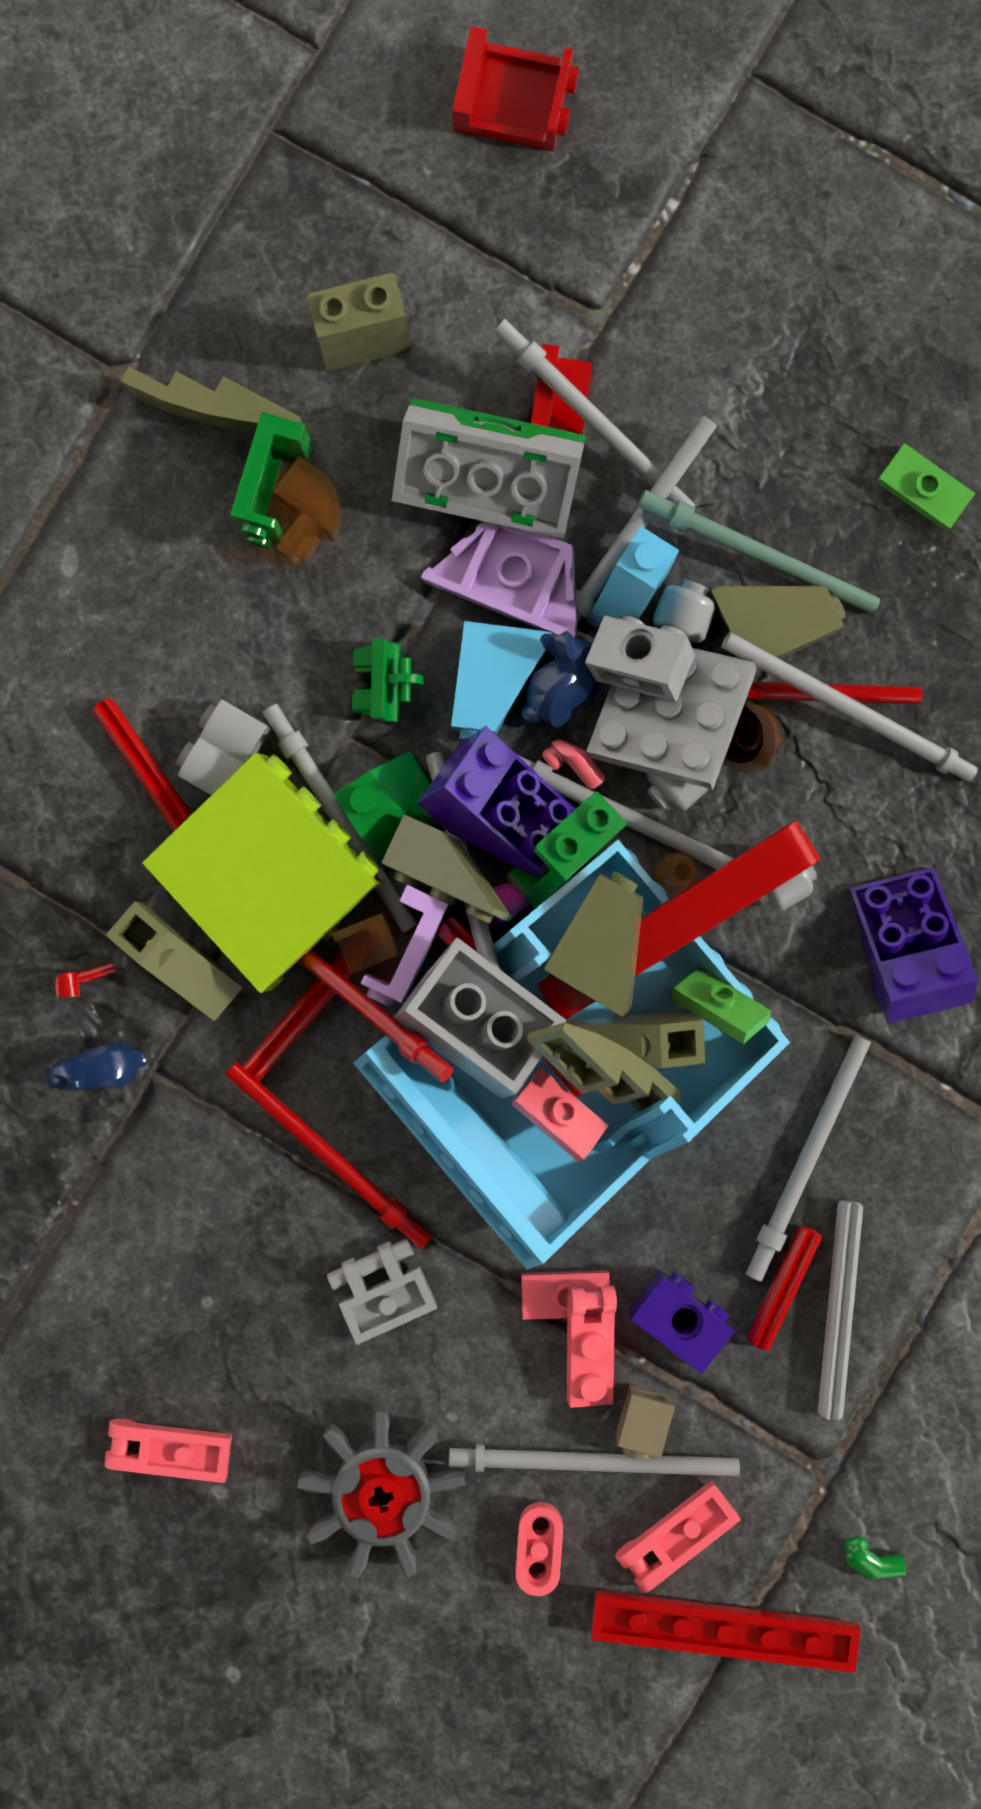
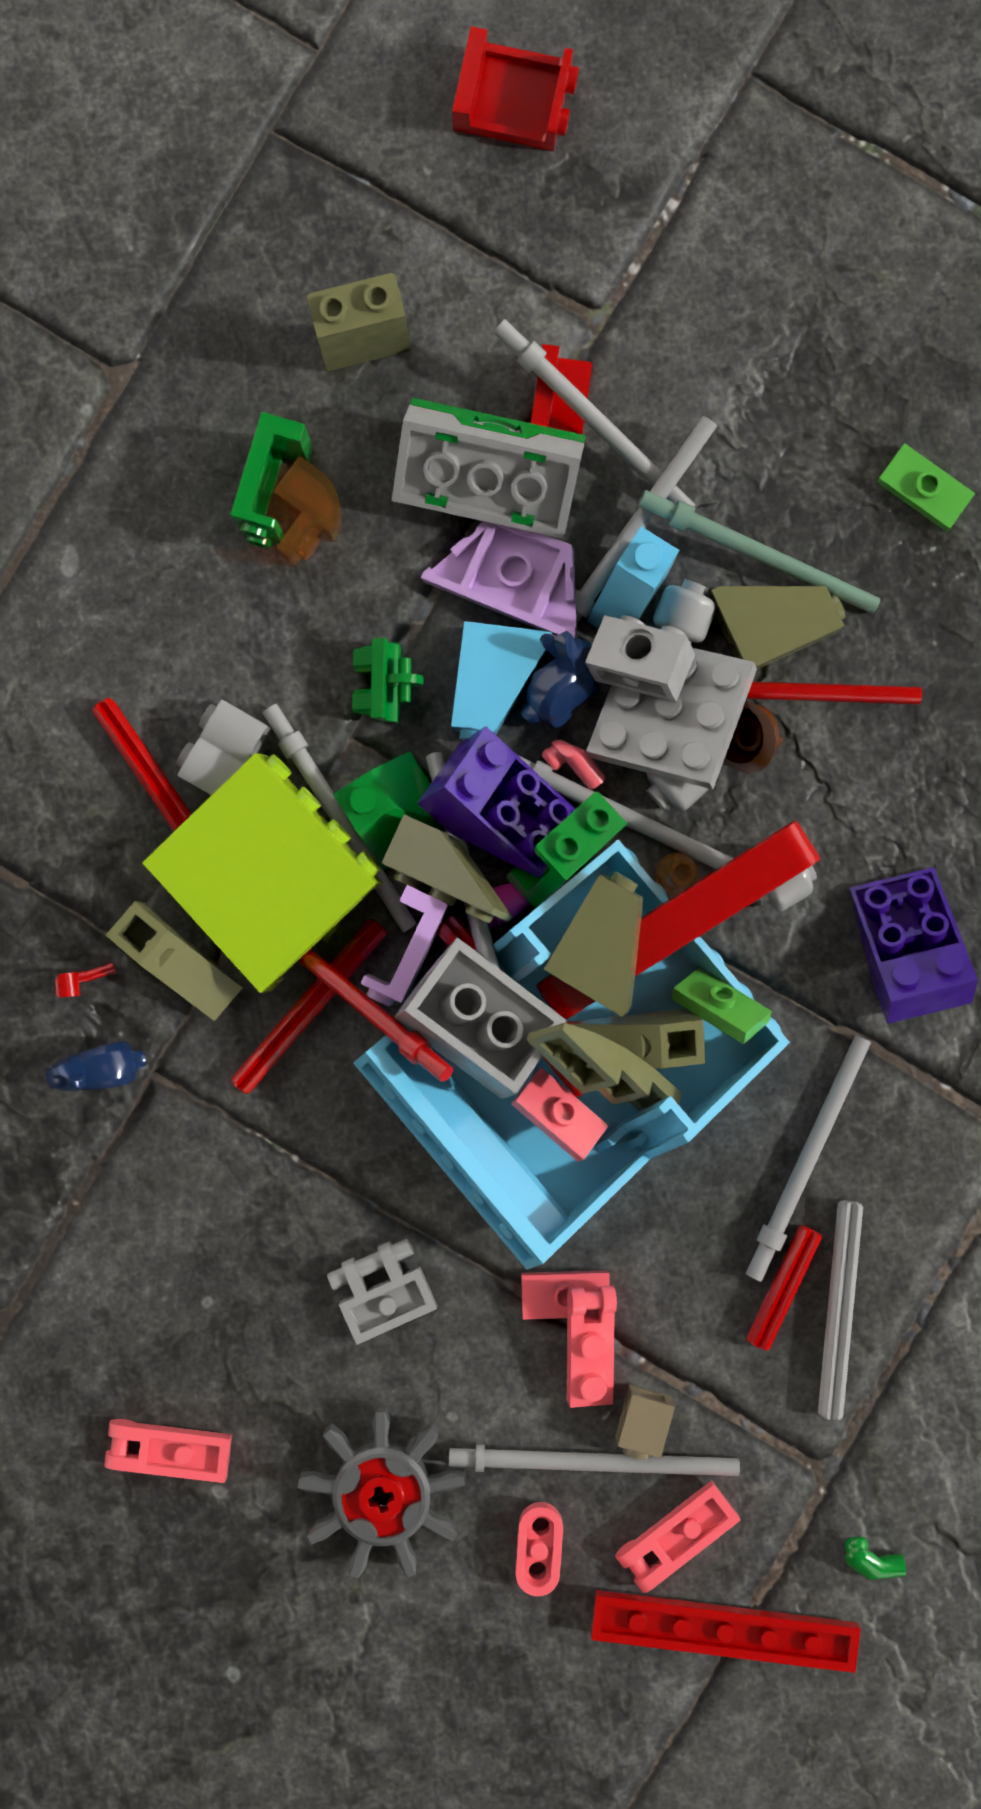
(226, 407): olive slope -> none
(366, 943): clear orange panel -> none
(391, 1212): red bar -> none
(695, 1343): dark purple brick -> none
(945, 759): light grey bar -> none

